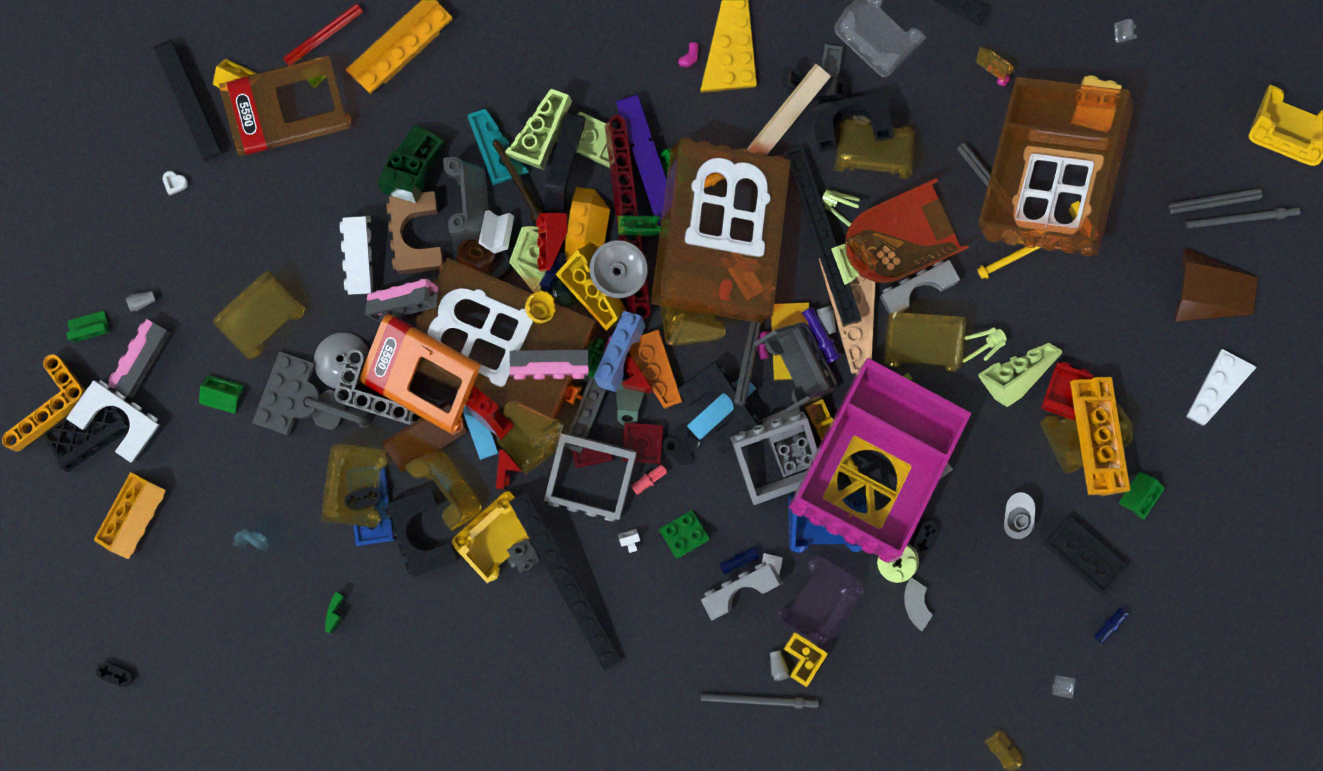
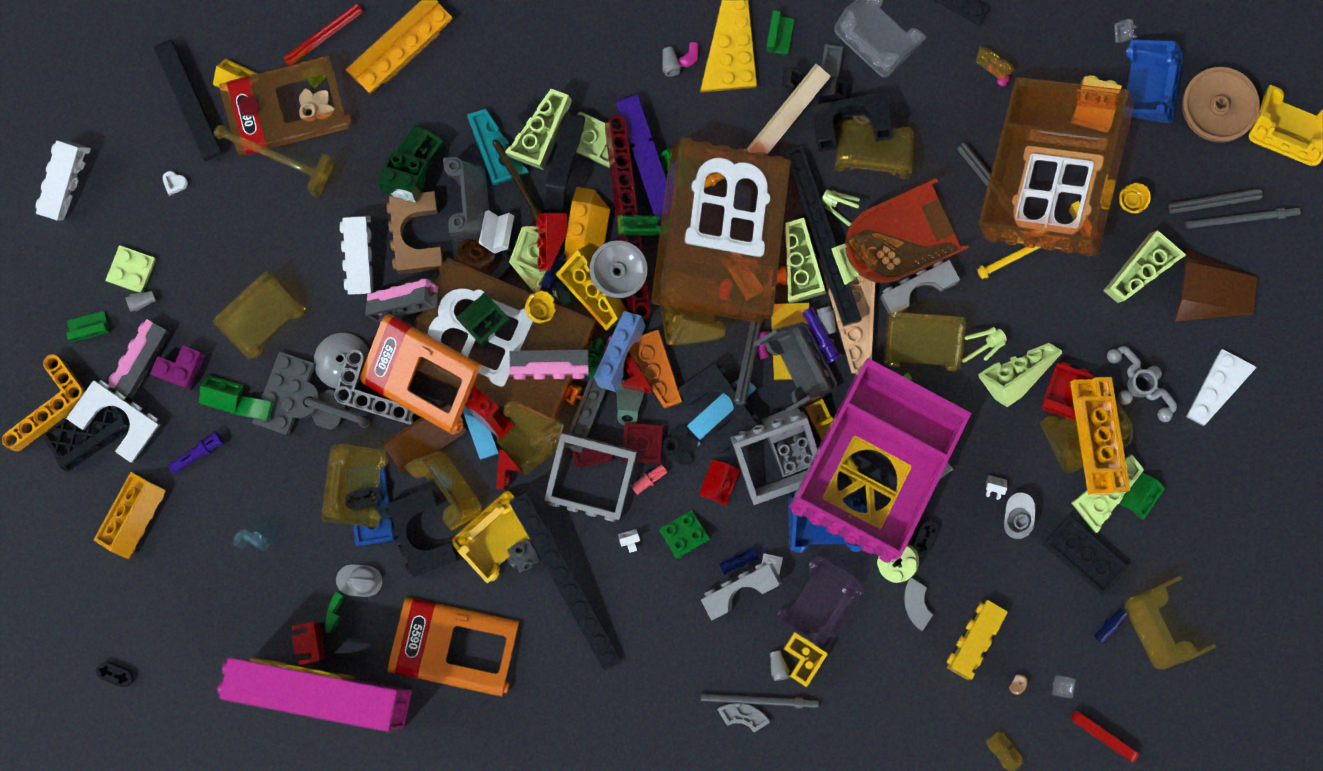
(61, 179): none -> white wedge
(130, 269): none -> yellowish green plate
(181, 372): none -> magenta brick
(203, 448): none -> dark purple pin
(249, 106): none -> dark red tile
(254, 408): none -> green slope
(309, 642): none -> red panel
(314, 693): none -> dark pink panel
(315, 102): none -> tan plate
(318, 175): none -> clear yellow tile
(359, 580): none -> light grey piece
(425, 638): none -> orange piece
(483, 319): none -> dark green slope
(670, 62): none -> light grey cone
(719, 482): none -> red panel
(743, 714): none -> light grey tile
(780, 34): none -> green panel
(782, 276): none -> orange wheel
(802, 267): none -> yellowish green wedge
(976, 640): none -> yellow wedge
(996, 485): none -> white tile
(1018, 685): none -> medium nougat piece
(1098, 508): none -> yellowish green wing
(1104, 736): none -> red beam
(1134, 198): none -> yellow hair
(1144, 265): none -> yellowish green wedge
(1151, 376): none -> light grey wheel
(1153, 631): none -> clear yellow windscreen
(1154, 78): none -> blue windscreen
(1220, 104): none -> medium nougat dish

